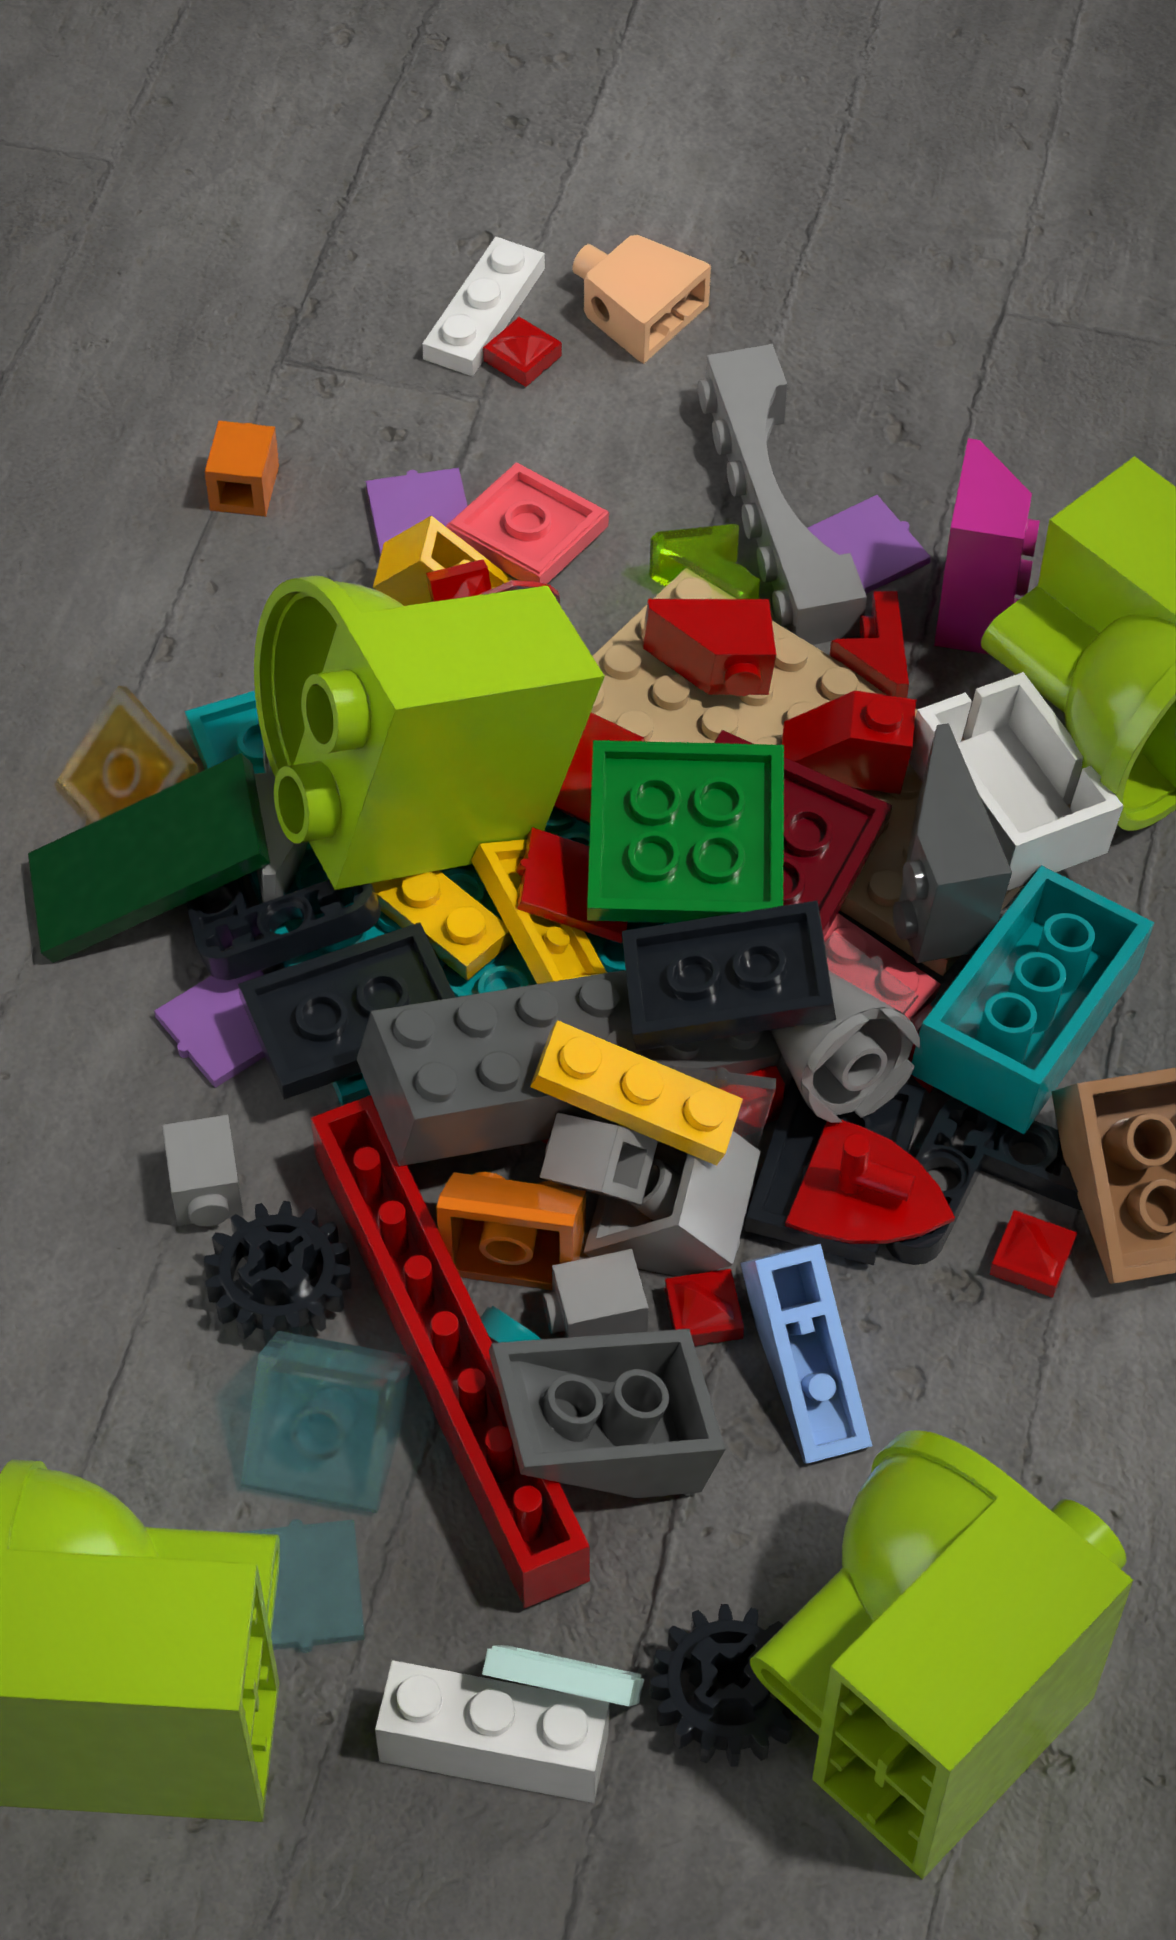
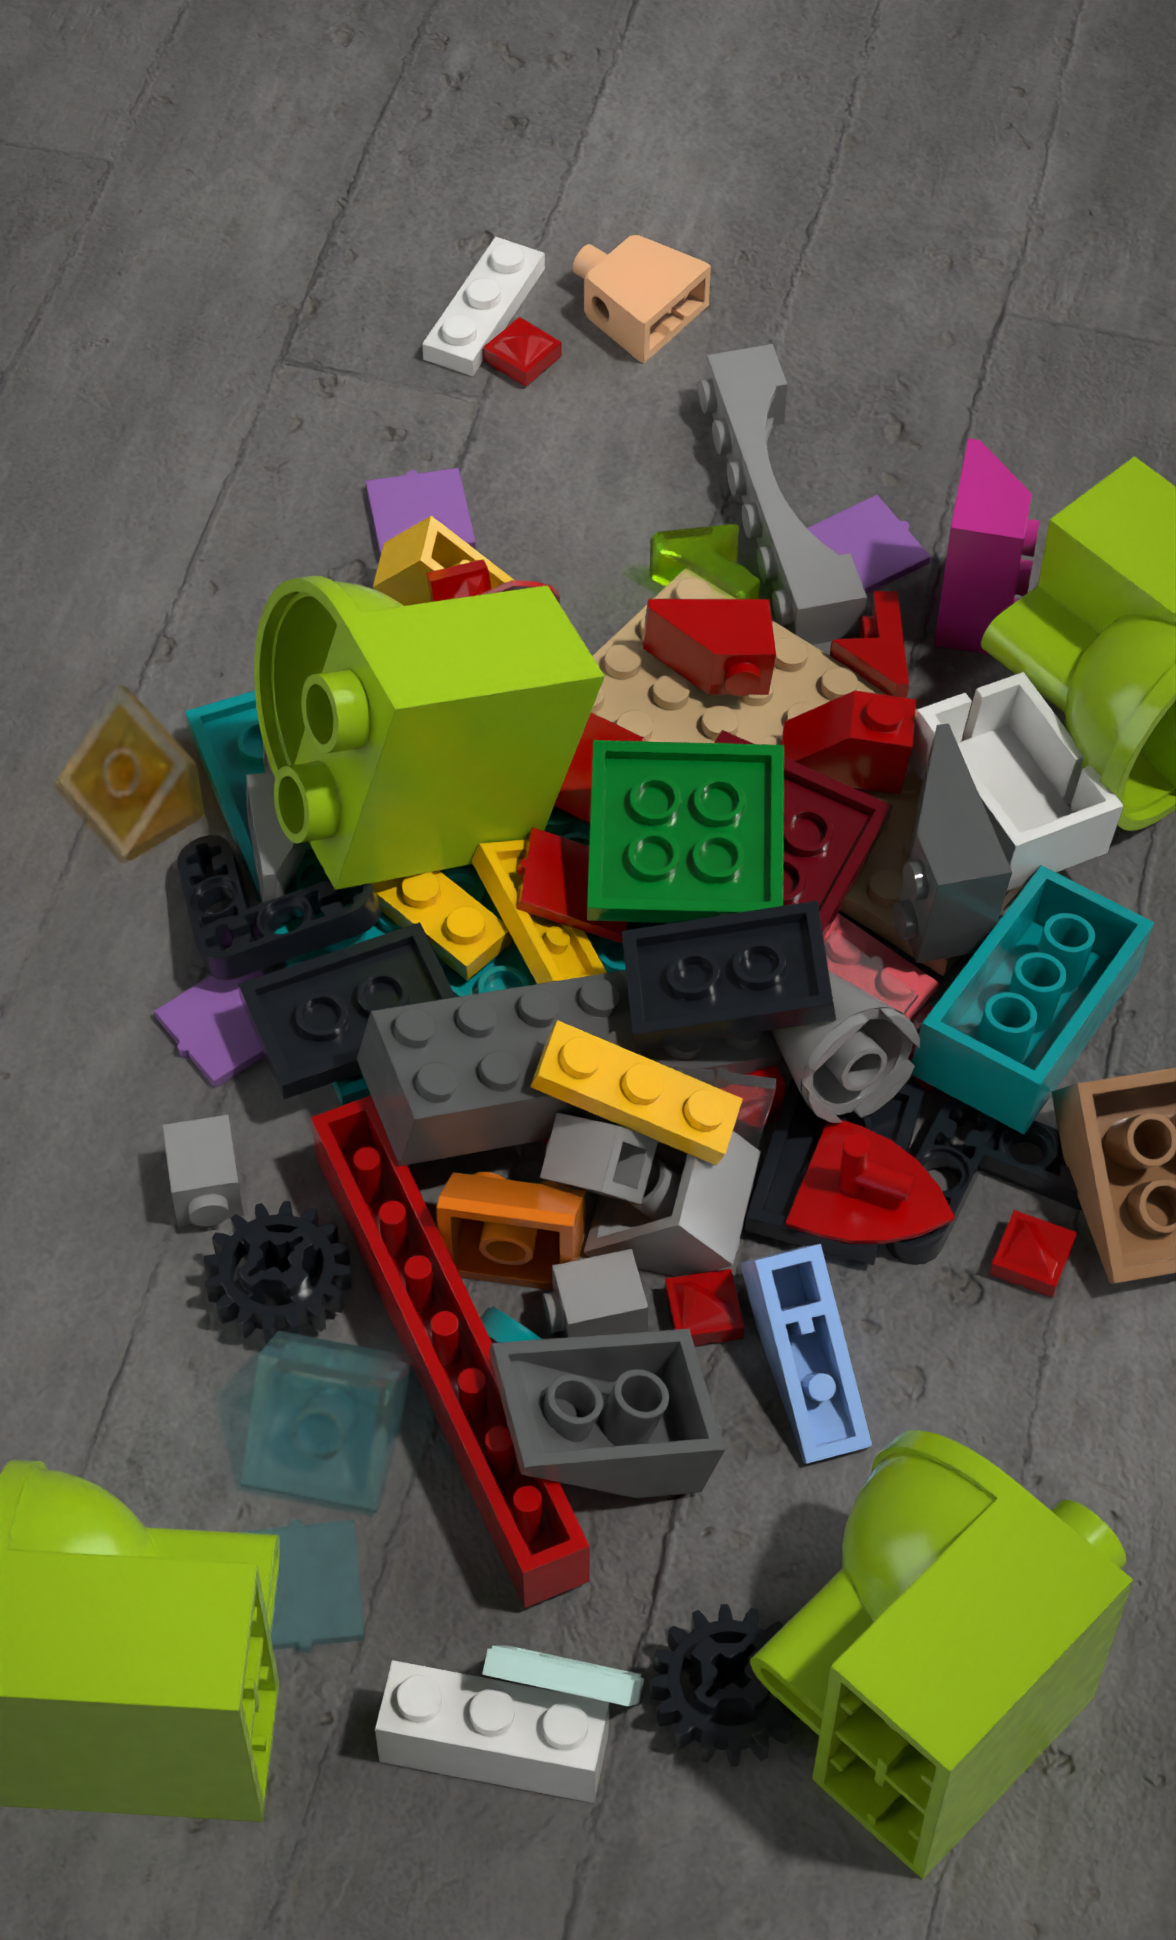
(148, 858): dark green tile -> none
(242, 468): orange brick -> none
(529, 525): coral plate -> none

